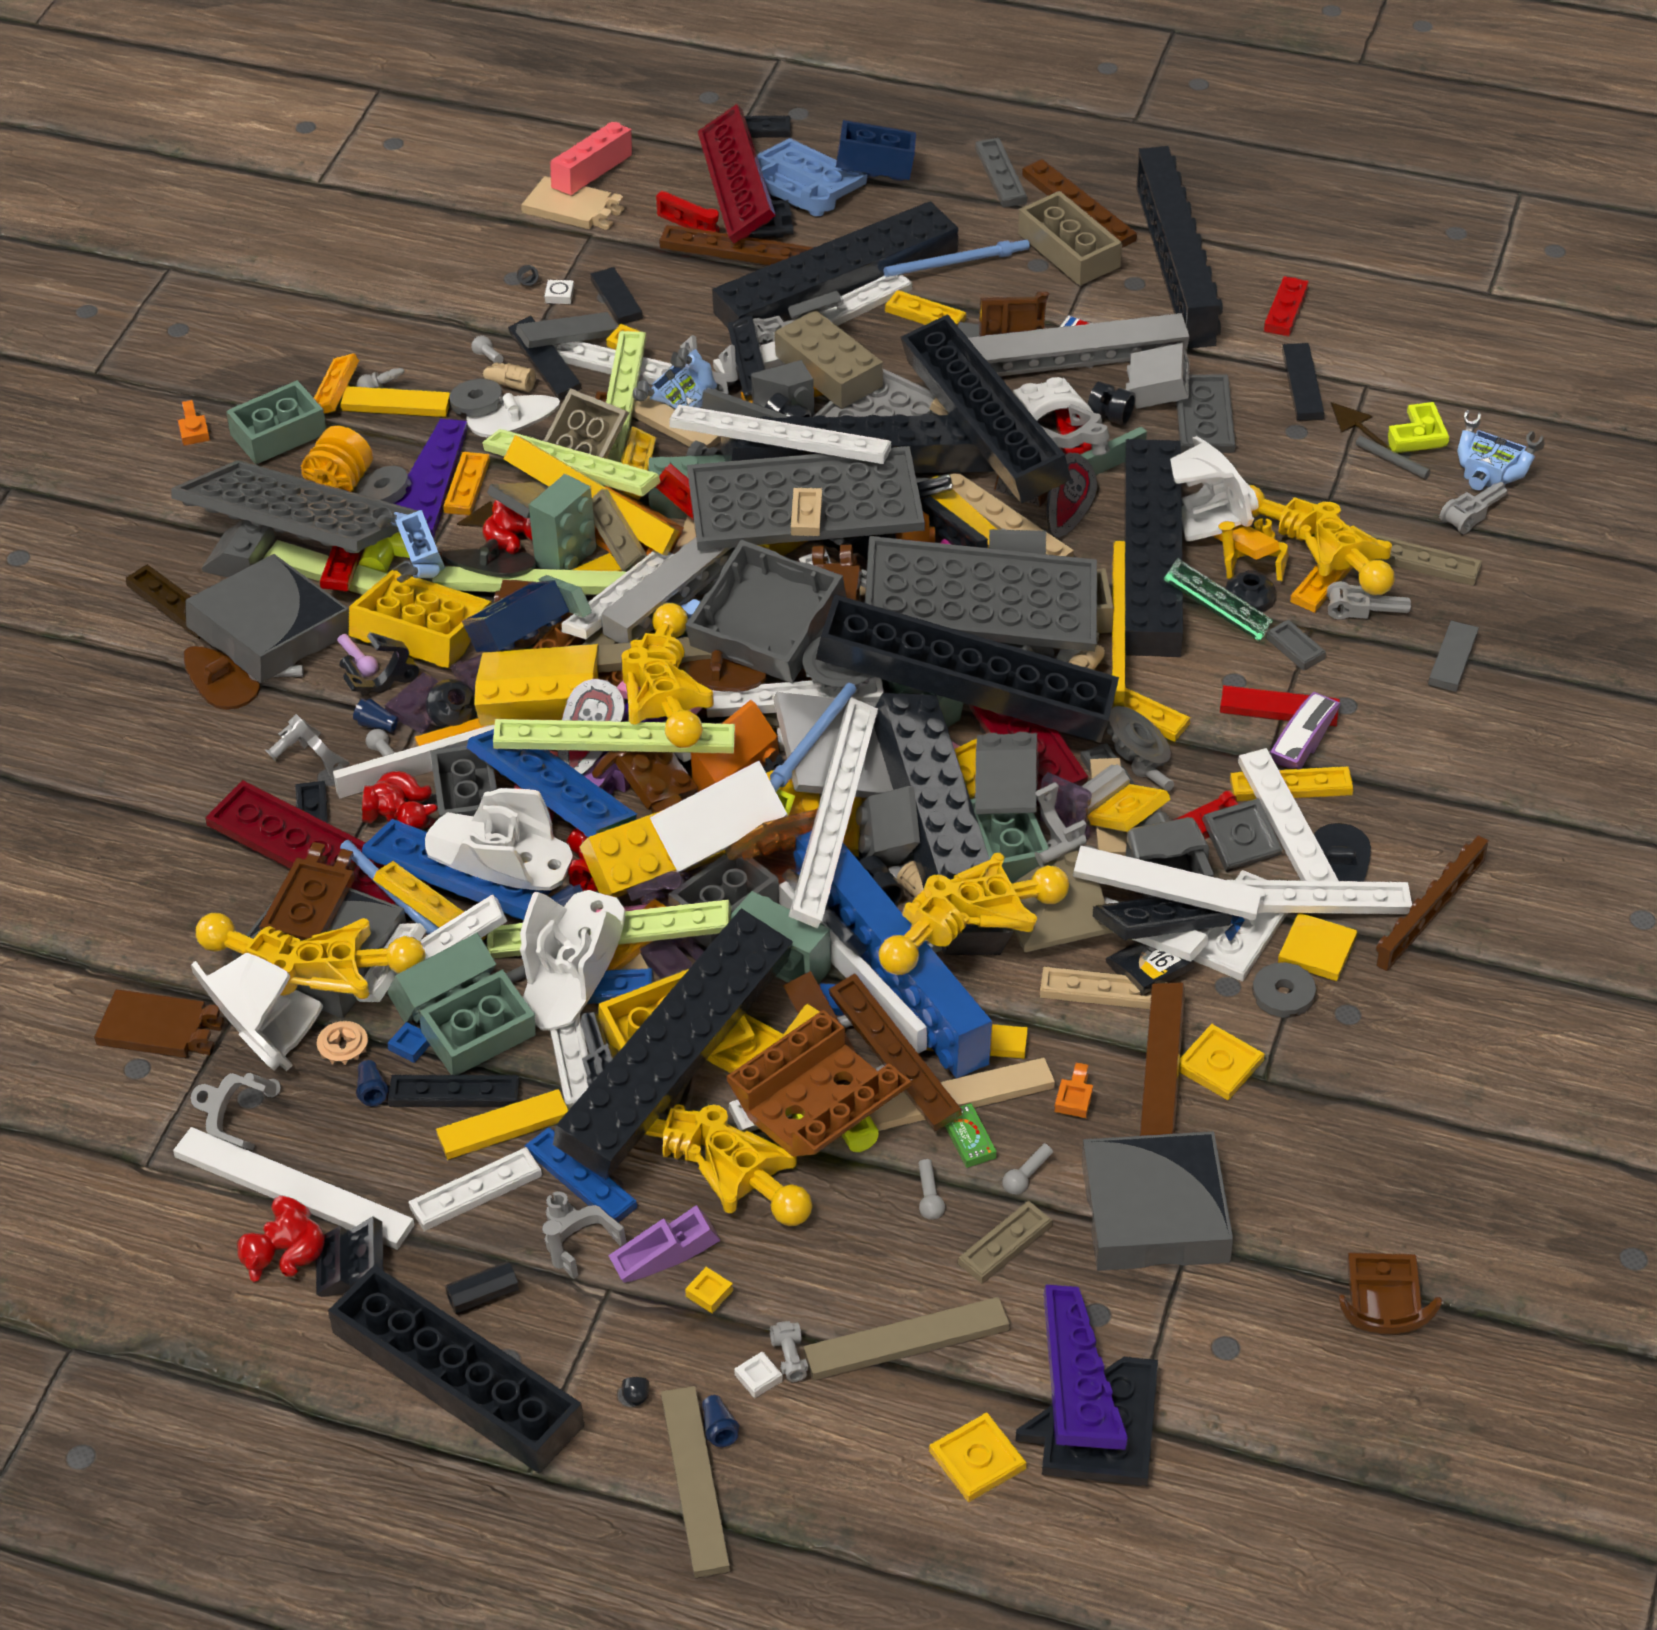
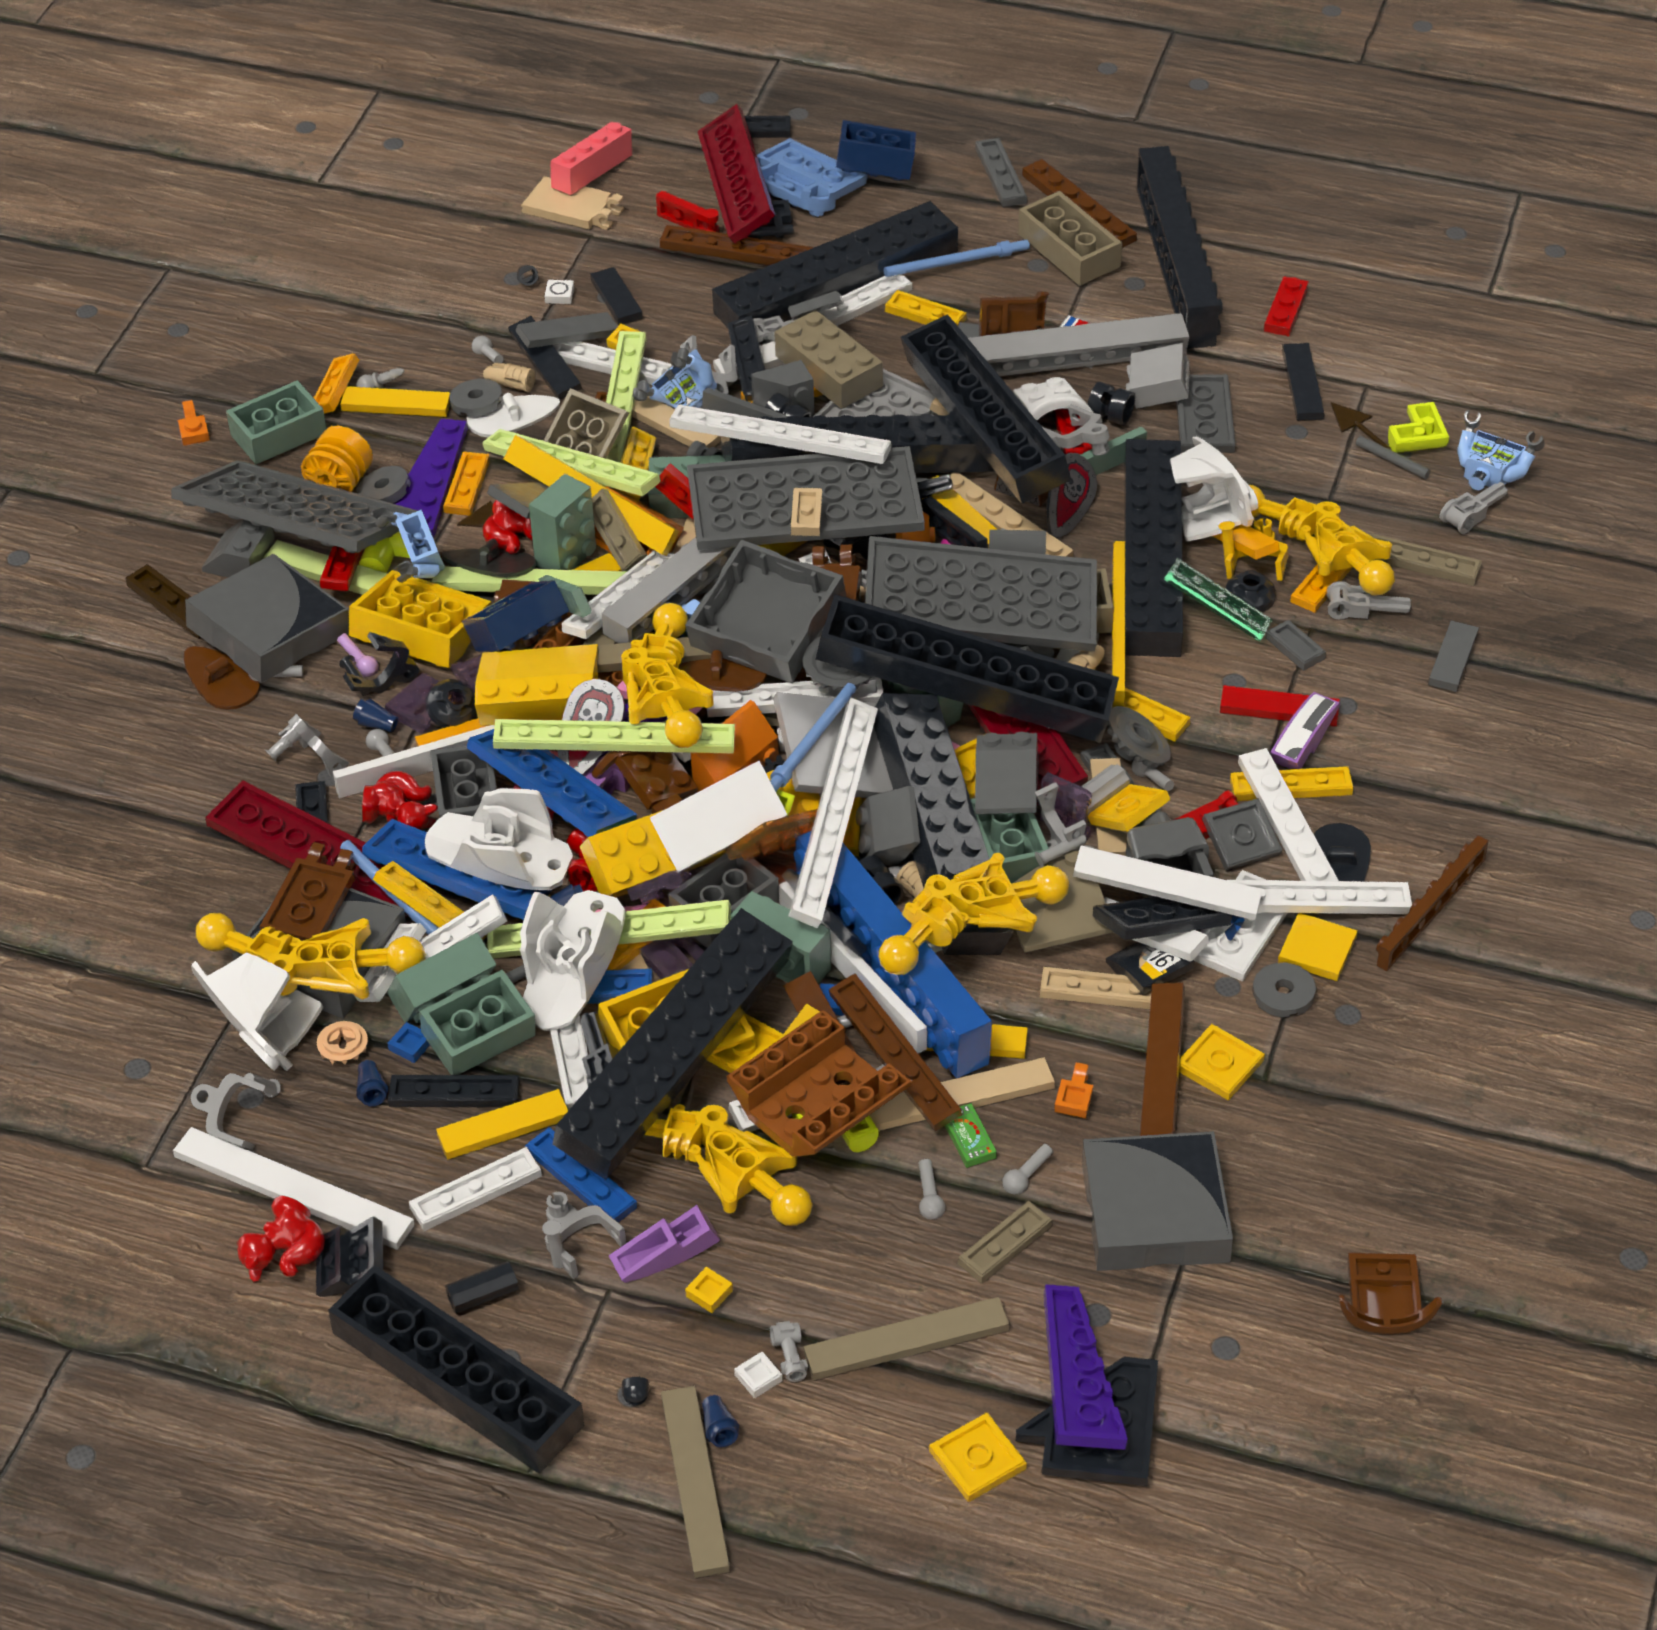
(158, 1024): reddish brown tile -> none

